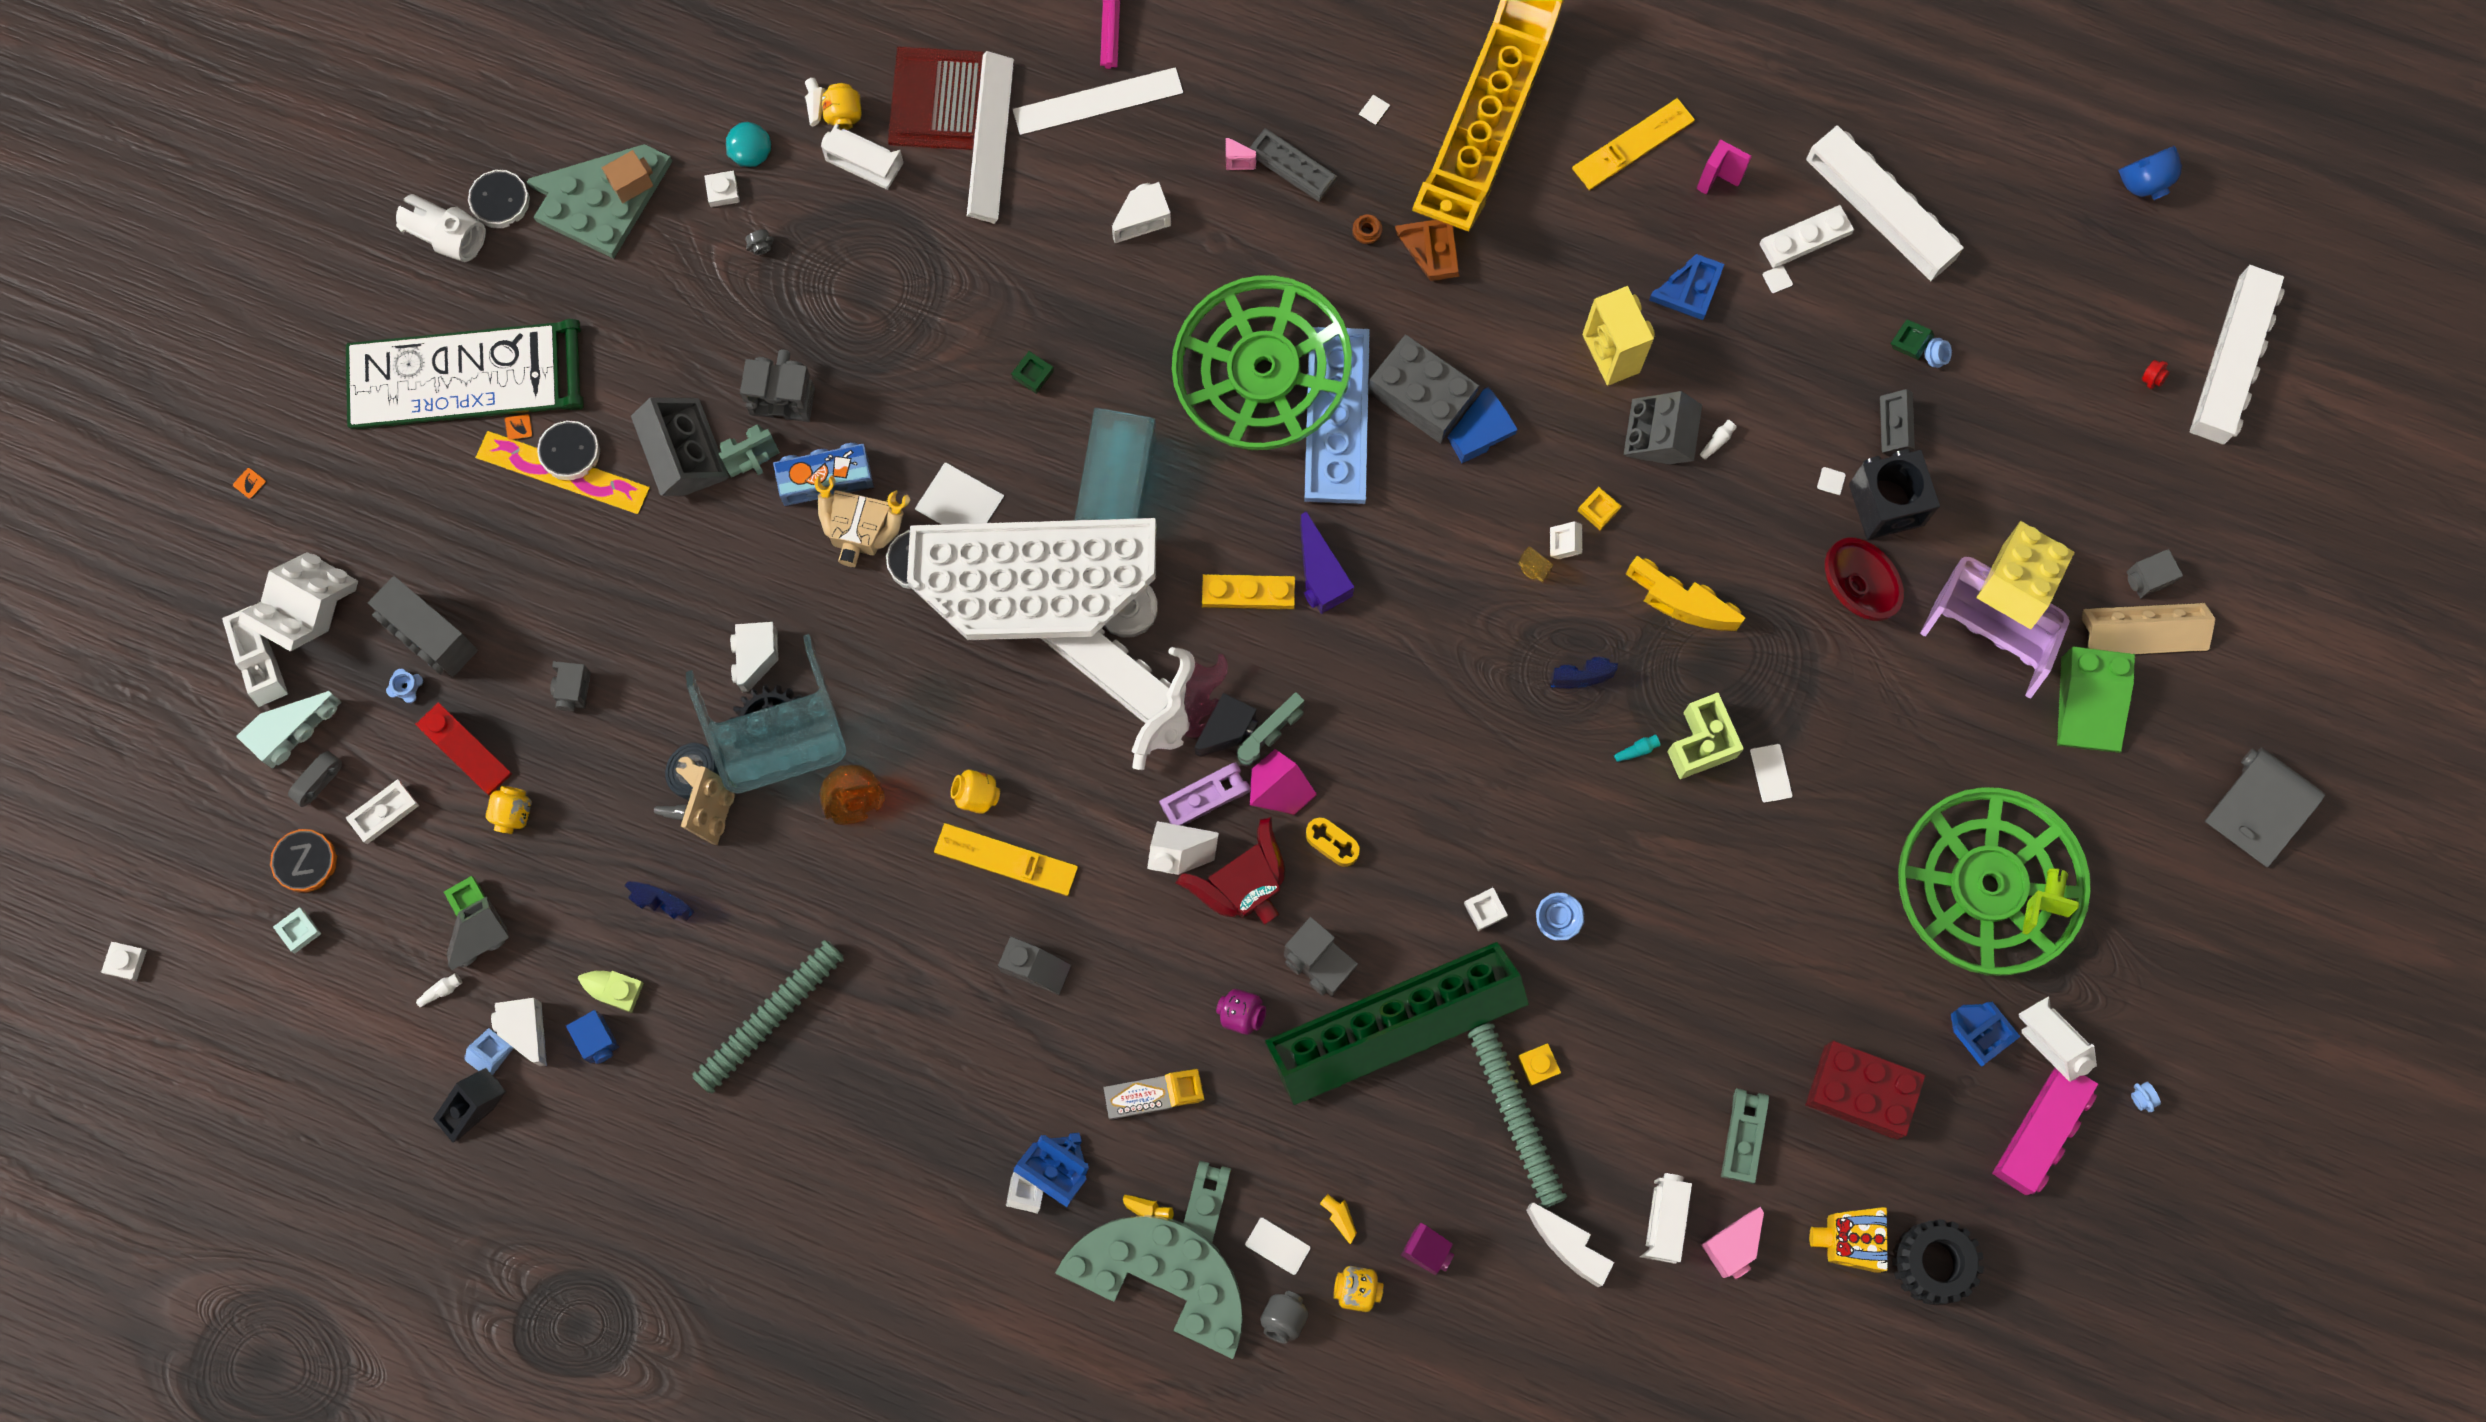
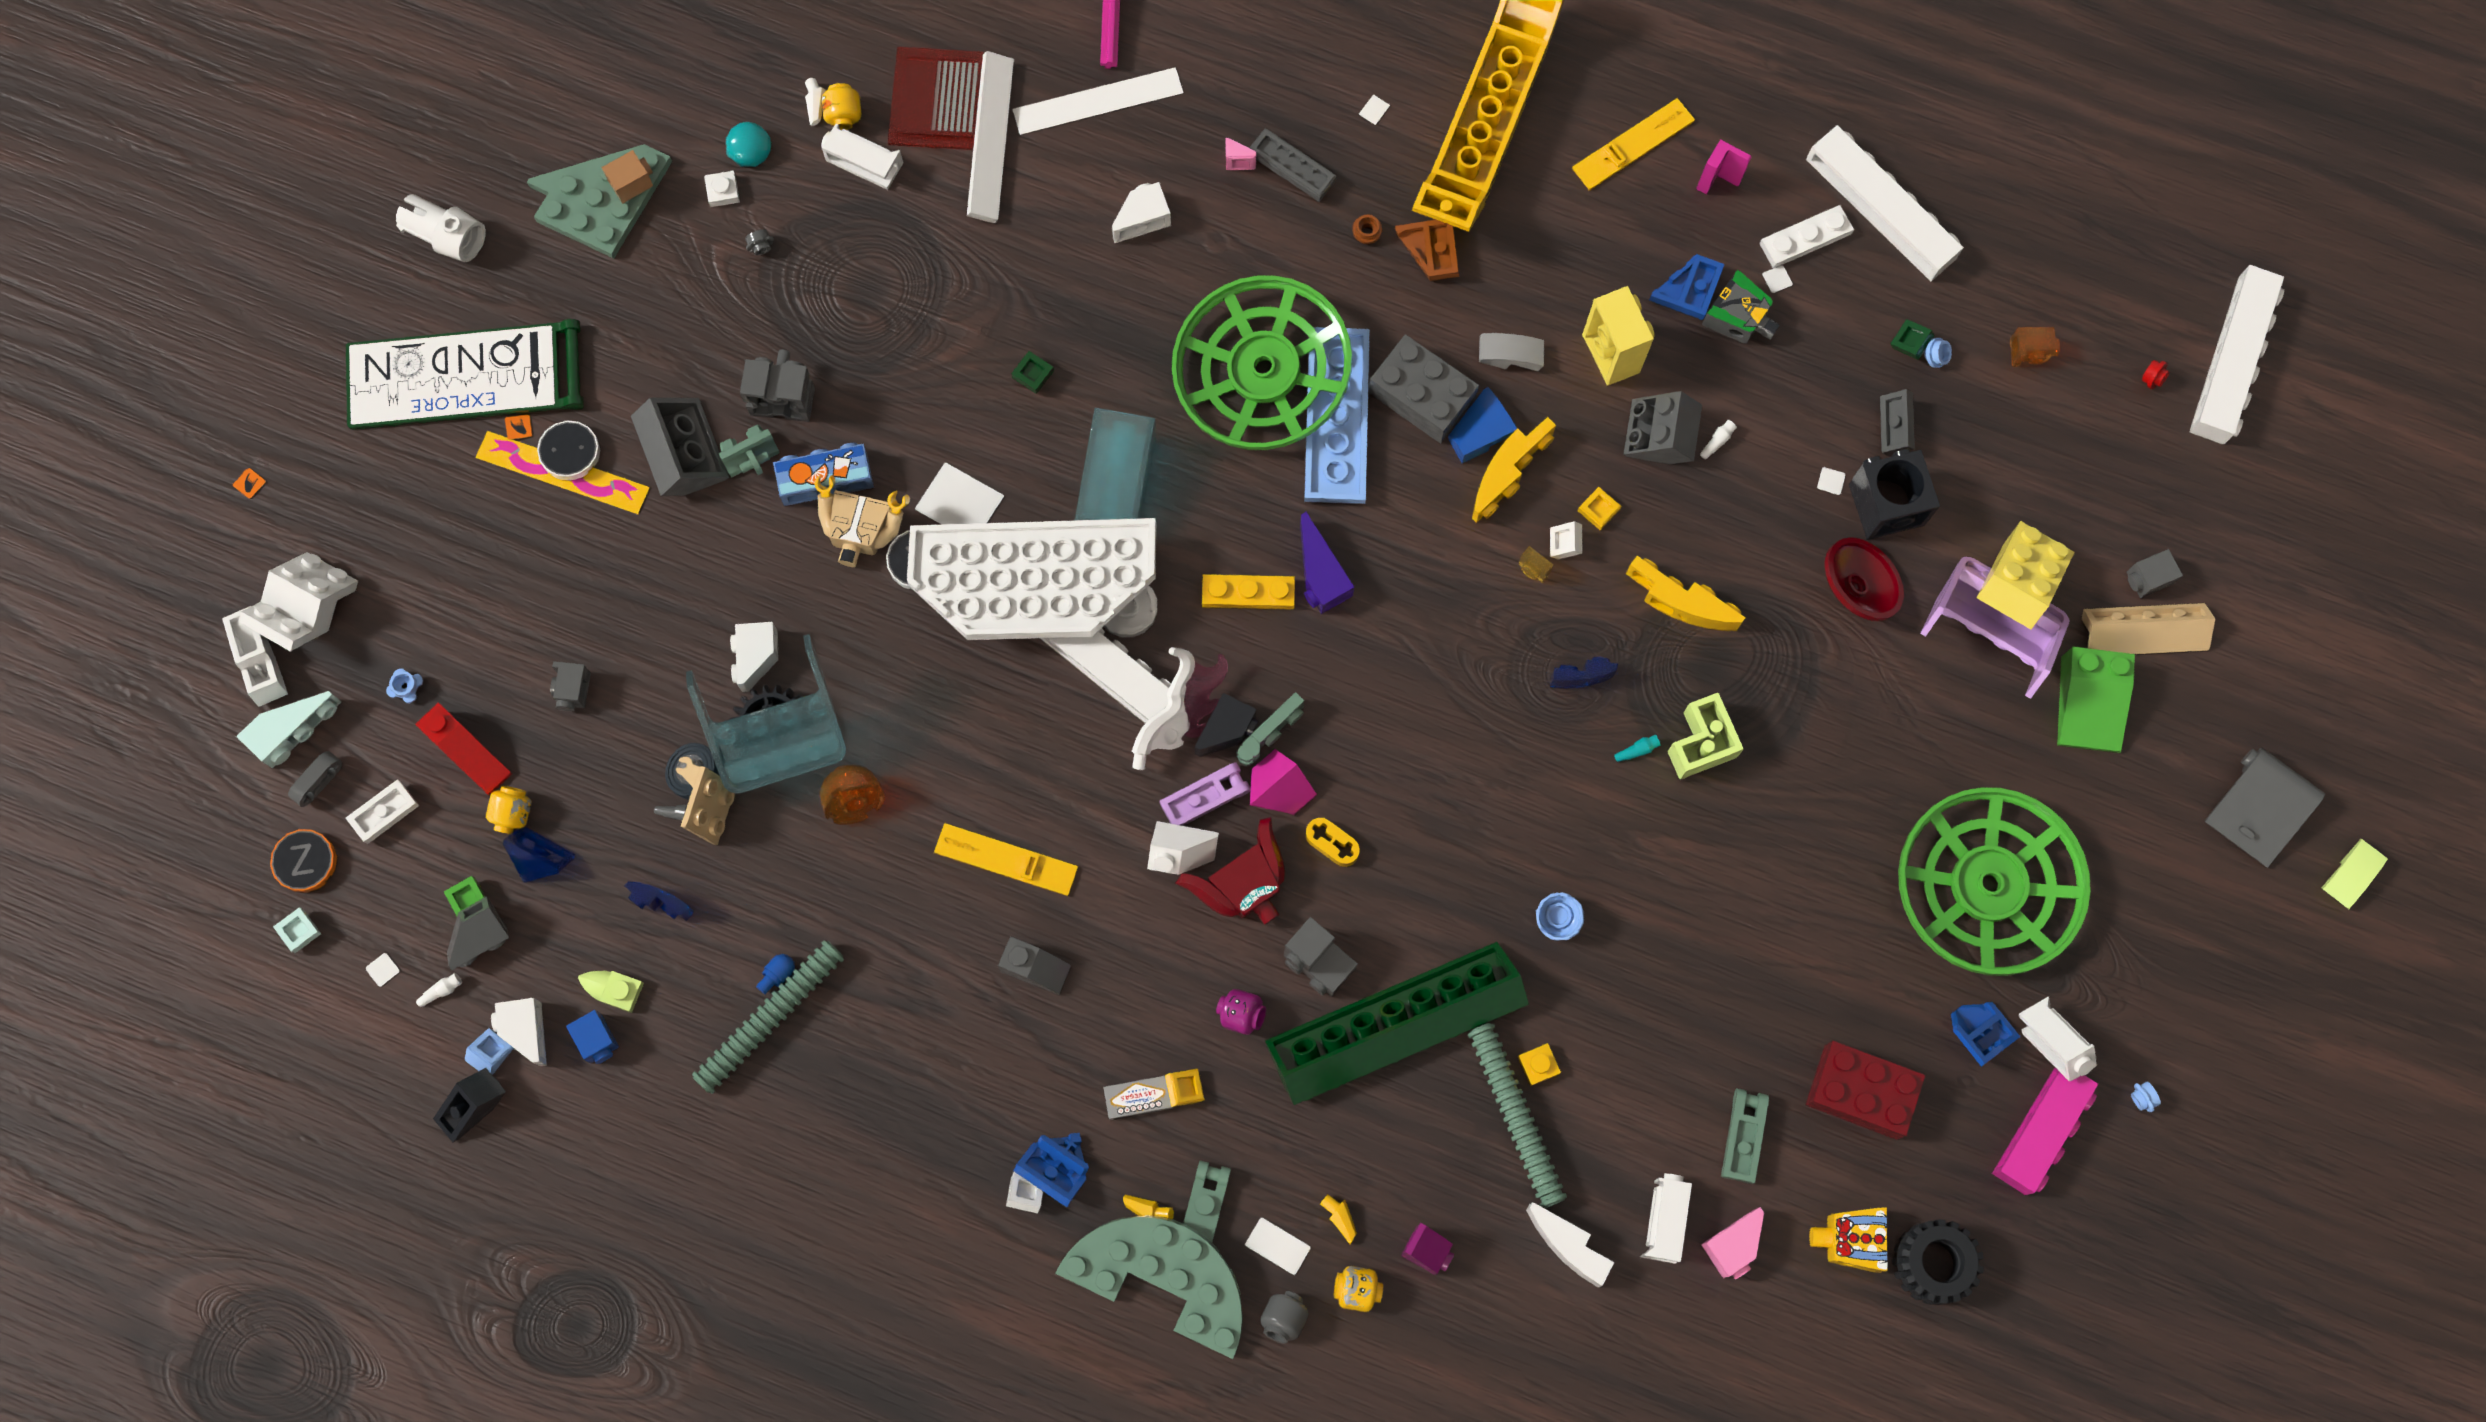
(123, 961): white plate -> none
(382, 969): none -> white sticker
(421, 628): dark grey brick -> none
(498, 198): black tile -> none
(535, 855): none -> clear blue slope
(776, 972): none -> blue cylinder
(975, 791): yellow head -> none
(1485, 909): white plate -> none
(1502, 473): none -> yellow slope
(1508, 349): none -> light grey slope
(1741, 311): none -> torso
(1771, 773): white sticker -> none
(2033, 345): none -> clear orange brick
(2051, 900): lime bracket -> none
(2152, 174): blue cylinder -> none
(2355, 873): none -> yellowish green slope

